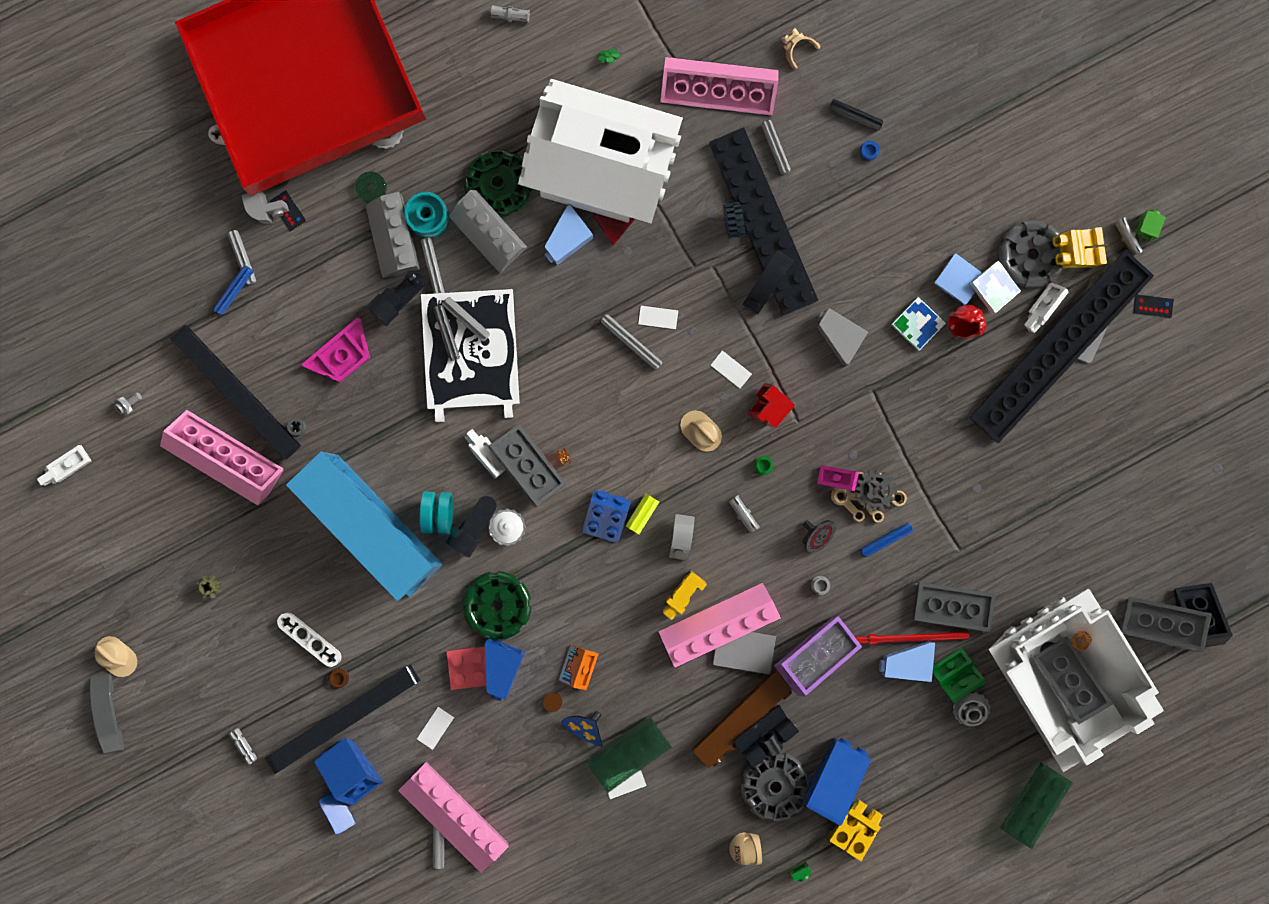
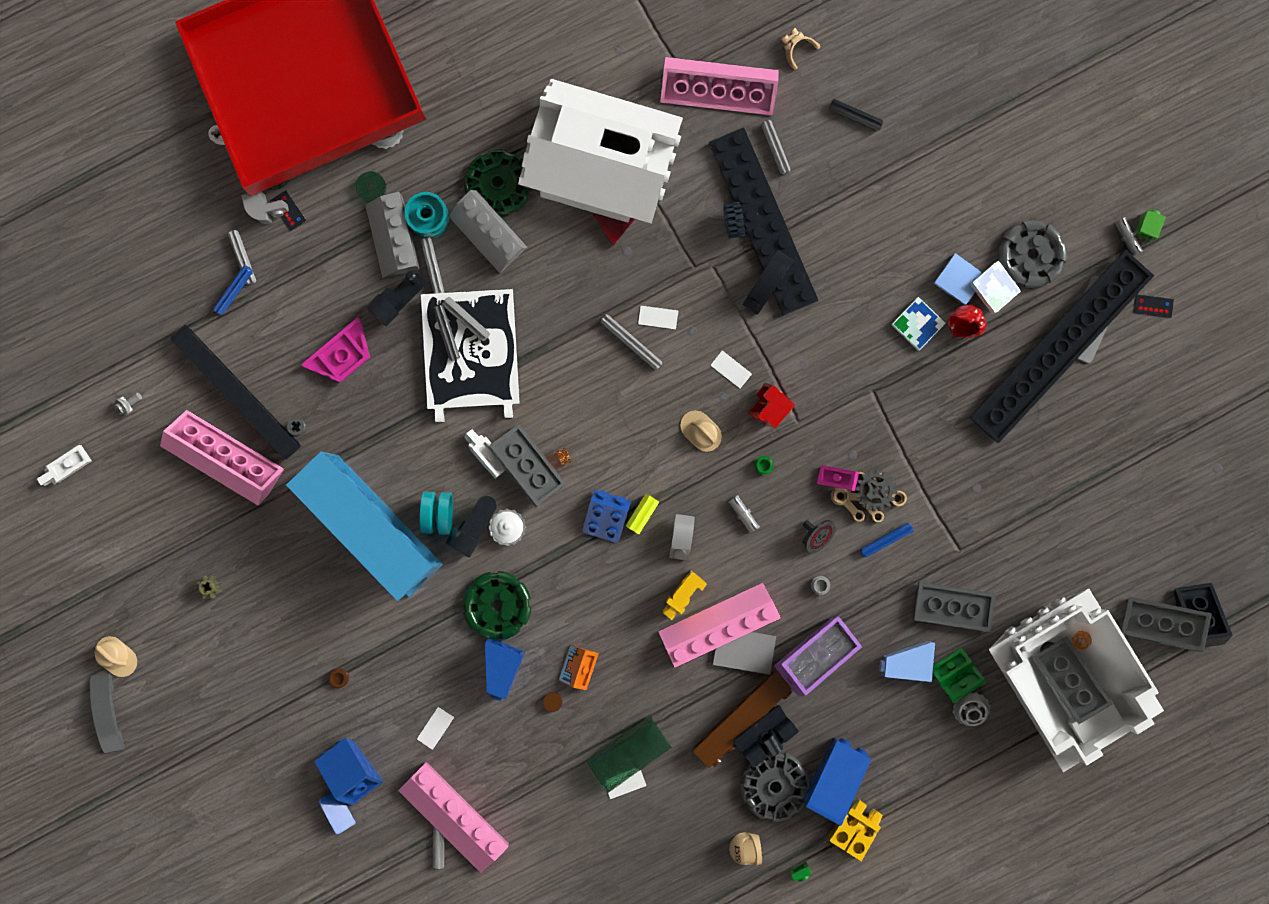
(242, 746): light grey axle -> none
(307, 642): white beam -> none
(342, 719): black beam -> none
(467, 667): coral plate -> none
(510, 13): light grey pin -> none
(567, 236): light blue slope -> none
(584, 727): blue shield -> none
(608, 56): green plant -> none
(841, 335): light grey slope -> none
(869, 150): blue tile -> none
(873, 639): red bar -> none
(1036, 805): clear green container -> none
(1045, 306): white hinge -> none
(1078, 248): yellow hips -> none

